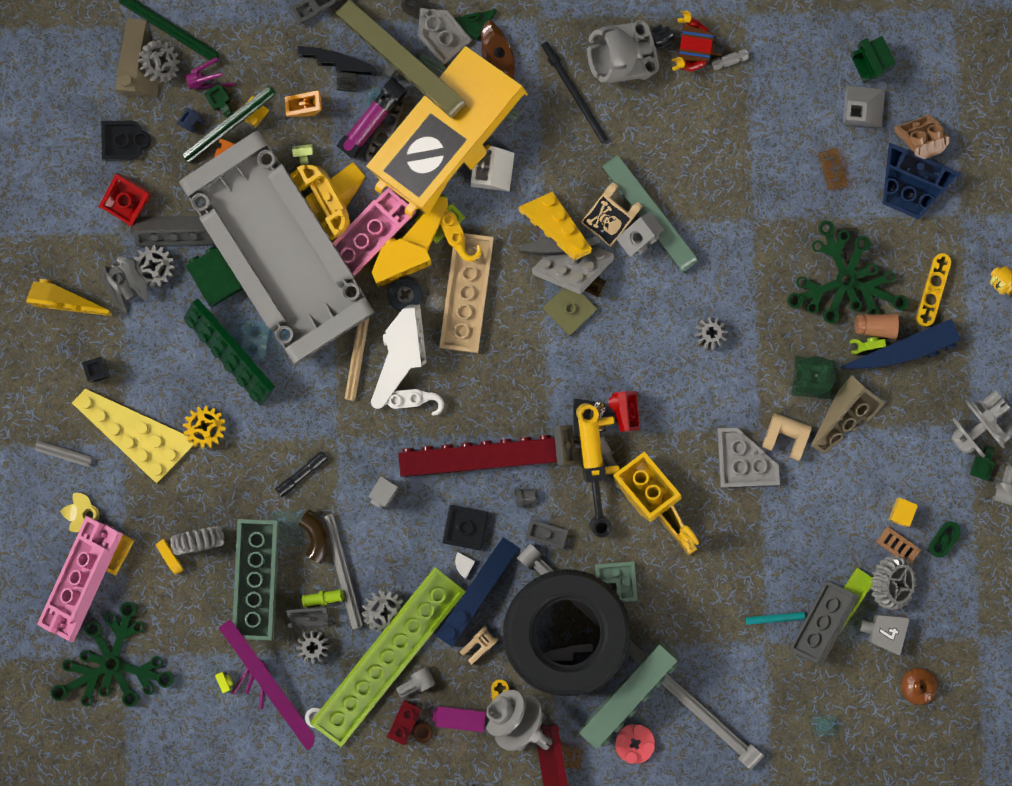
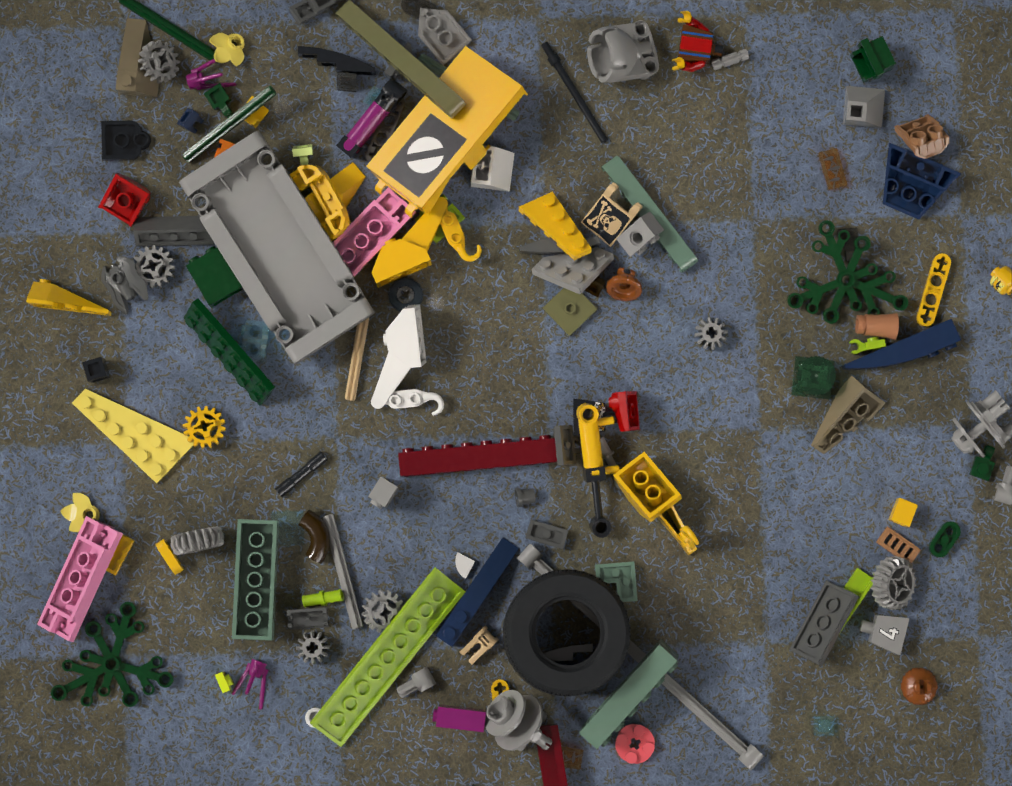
(63, 453): light grey axle -> none
(226, 49): none -> light yellow plate
(268, 684): magenta sticker -> none
(303, 104): light orange slope -> none
(404, 722): dark red hinge -> none
(422, 732): reddish brown tile -> none
(465, 527): black plate -> none
(466, 296): tan plate -> none
(473, 23): dark green tile -> none
(494, 38): reddish brown piece -> none
(624, 286): none -> dark orange hair
(662, 36): black gear -> none
(743, 461): light grey plate -> none
(775, 618): teal bar -> none
(790, 428): tan connector -> none

